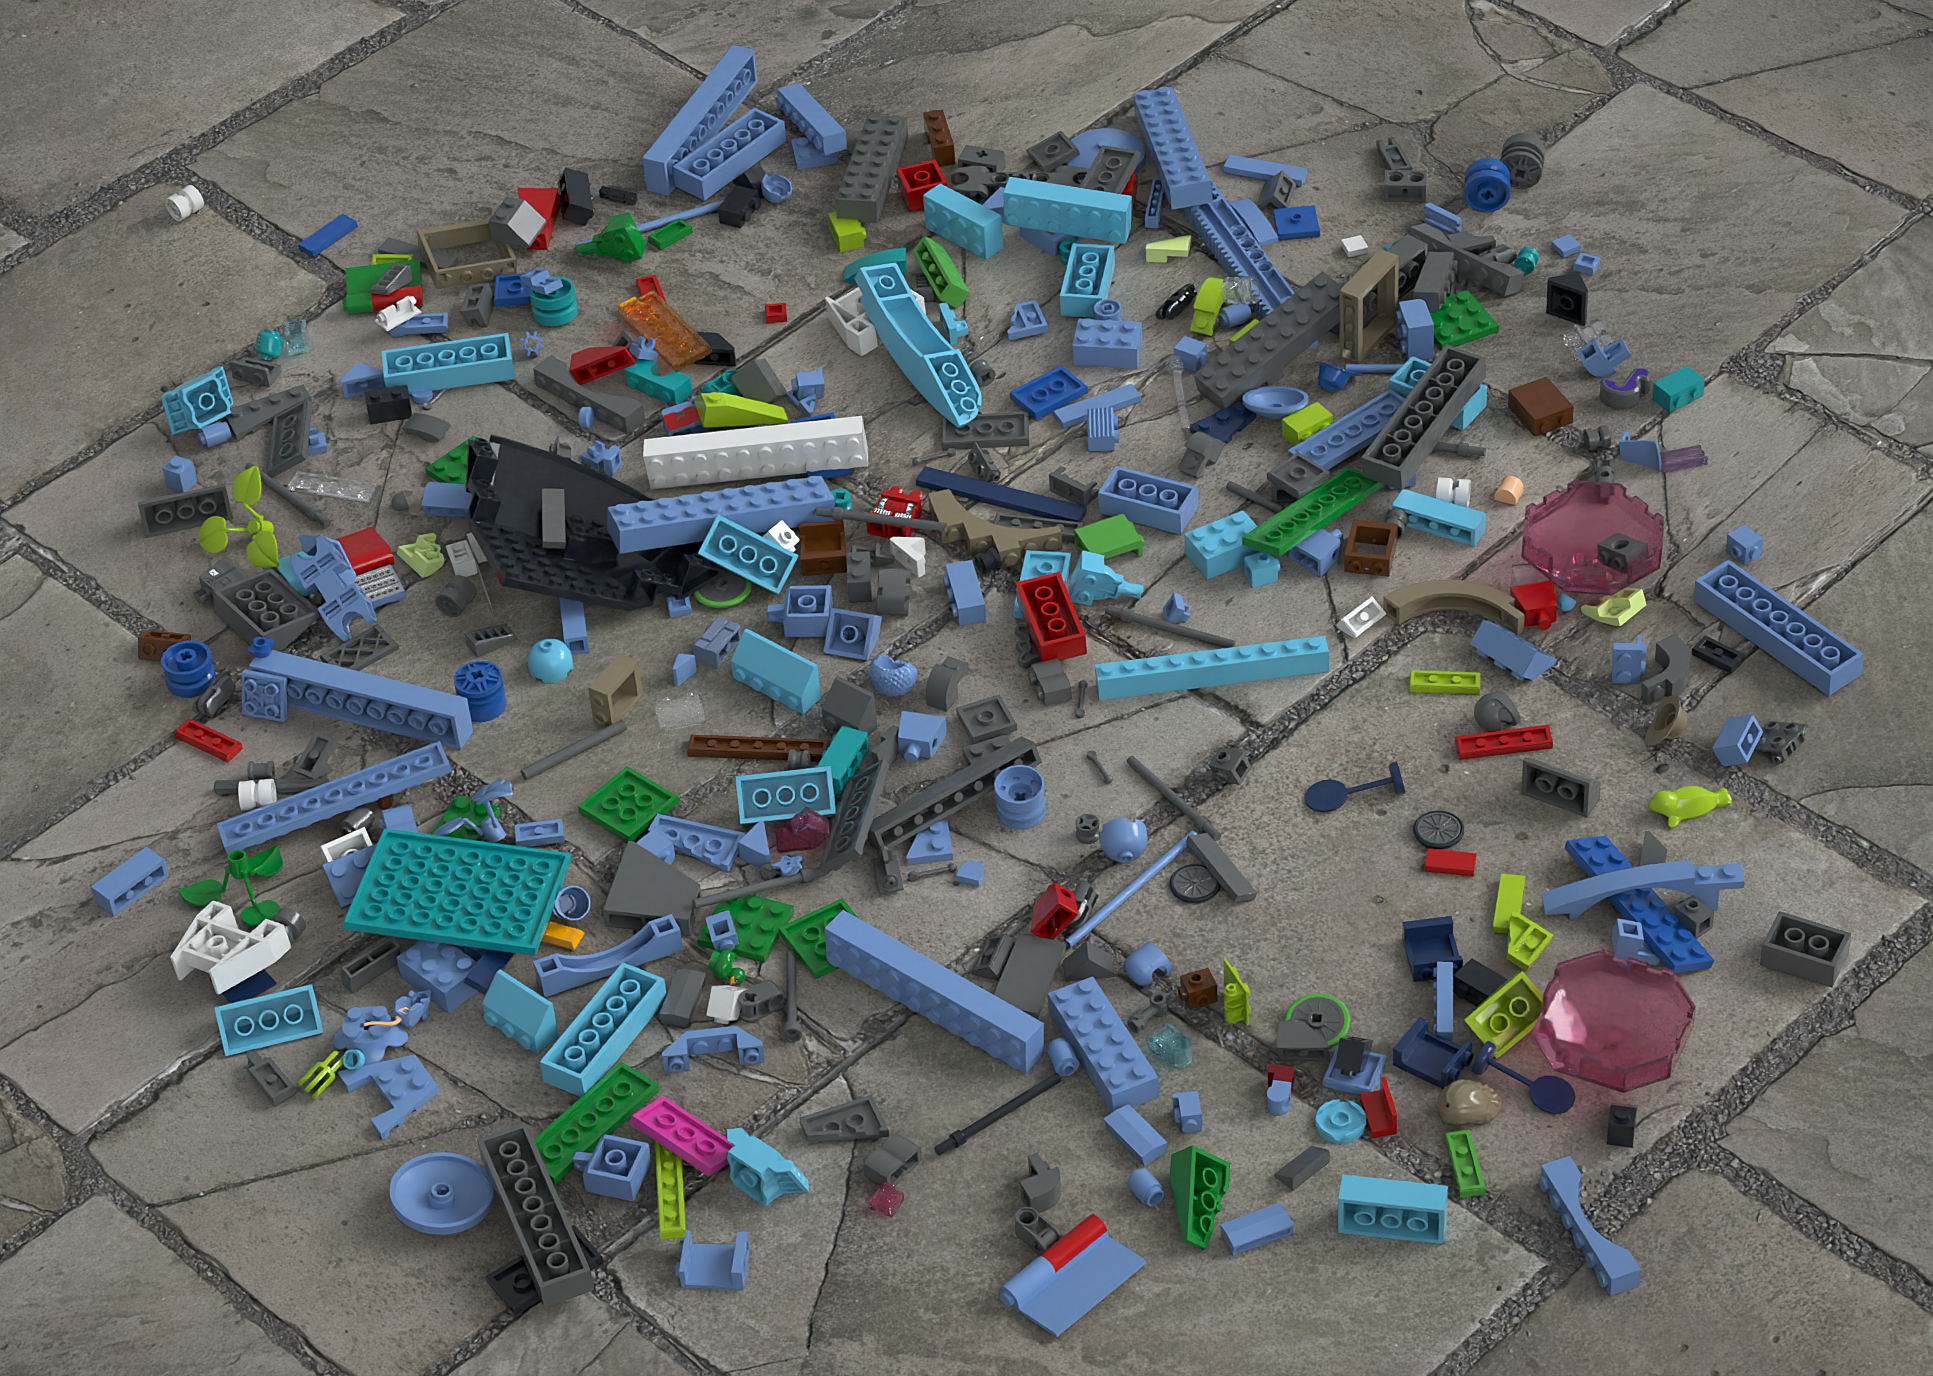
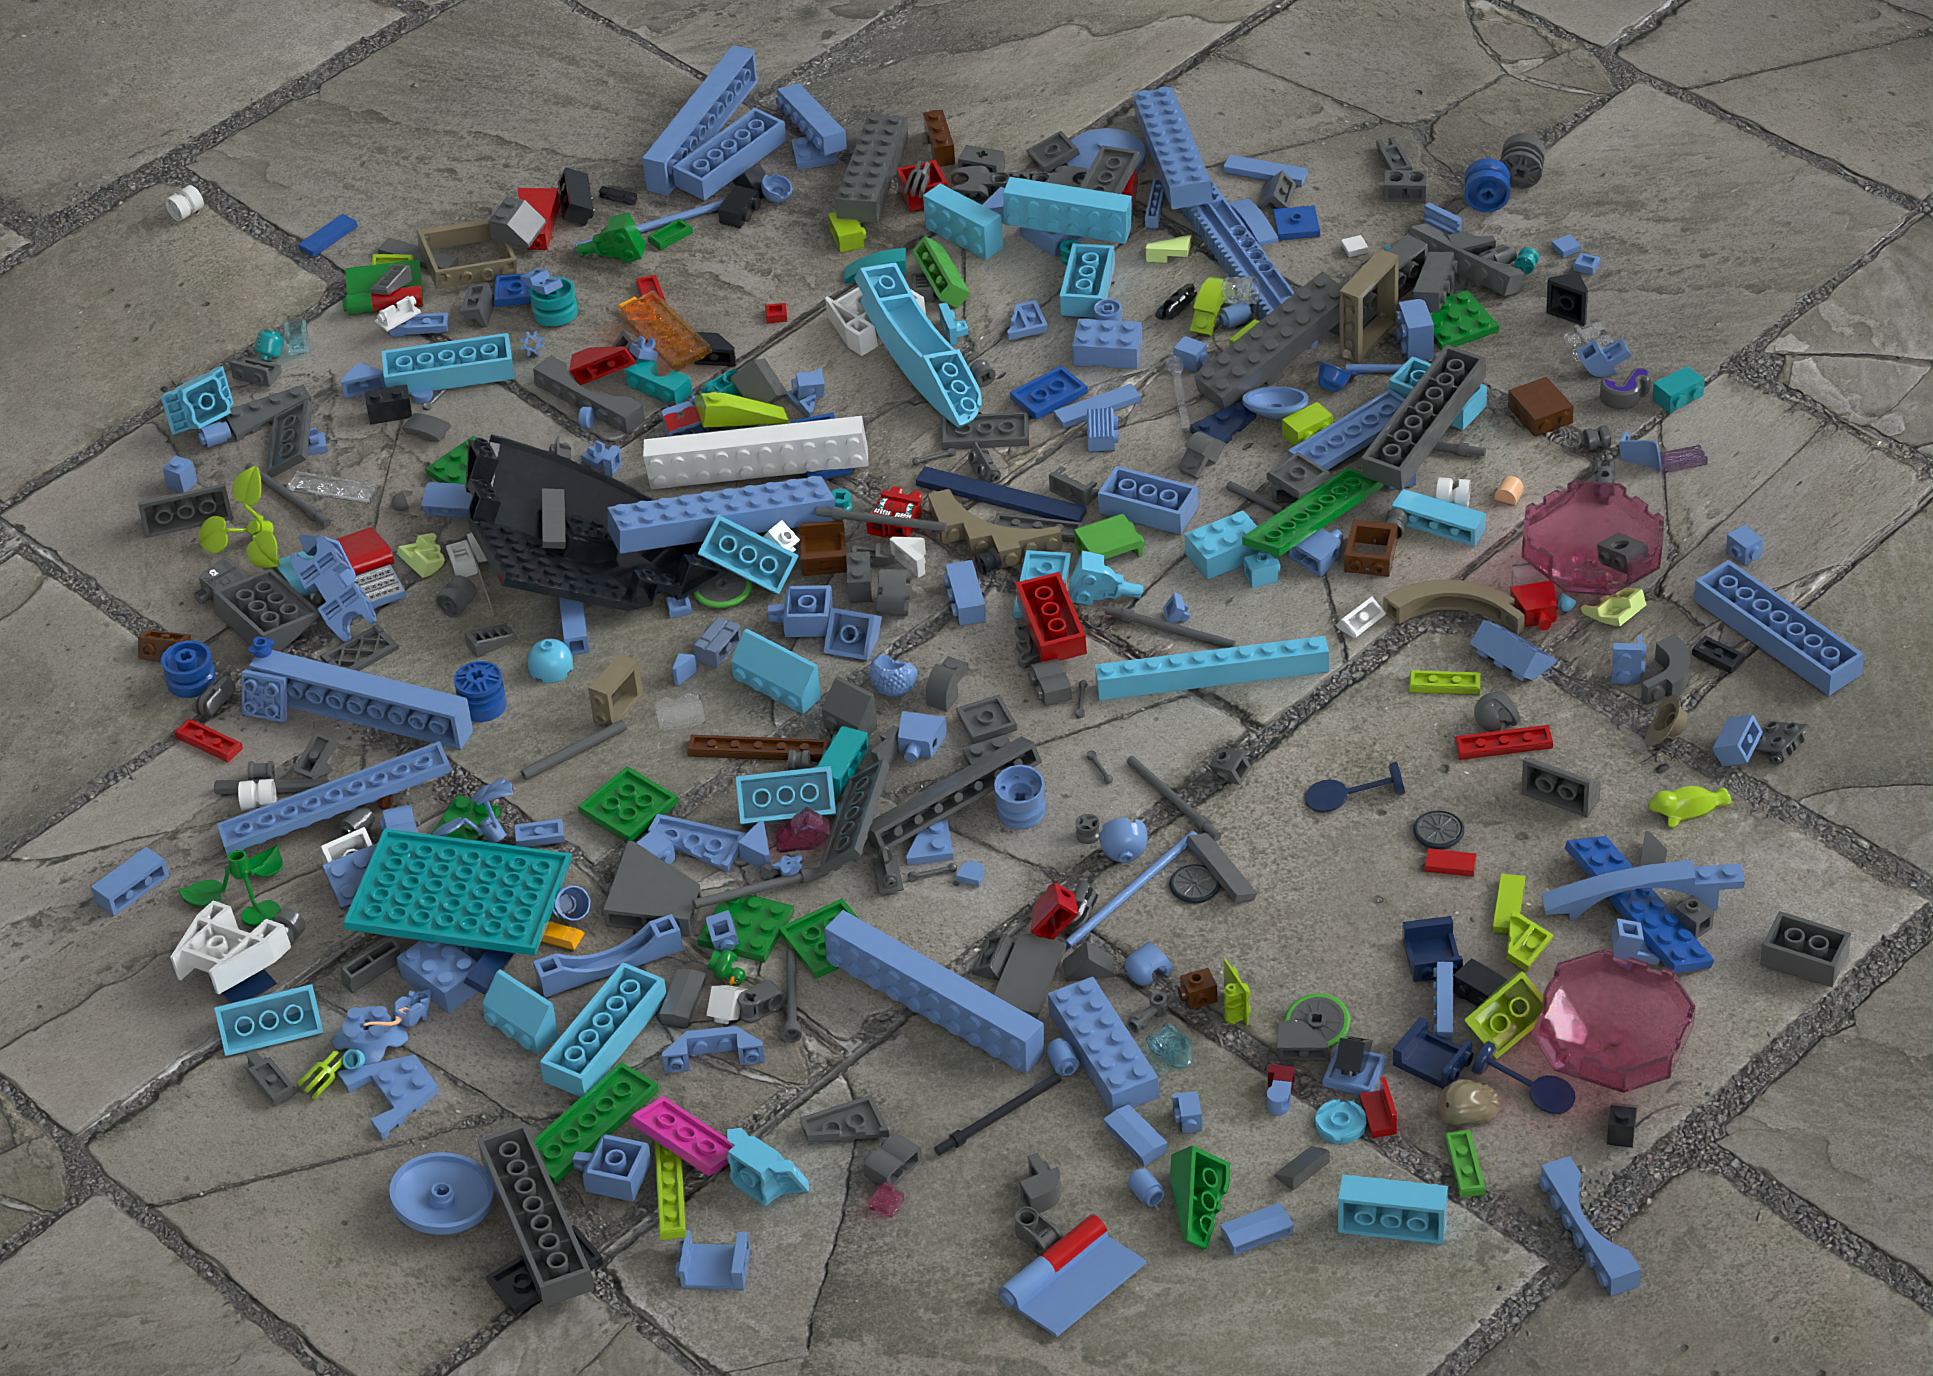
(918, 178): none -> dark grey arm

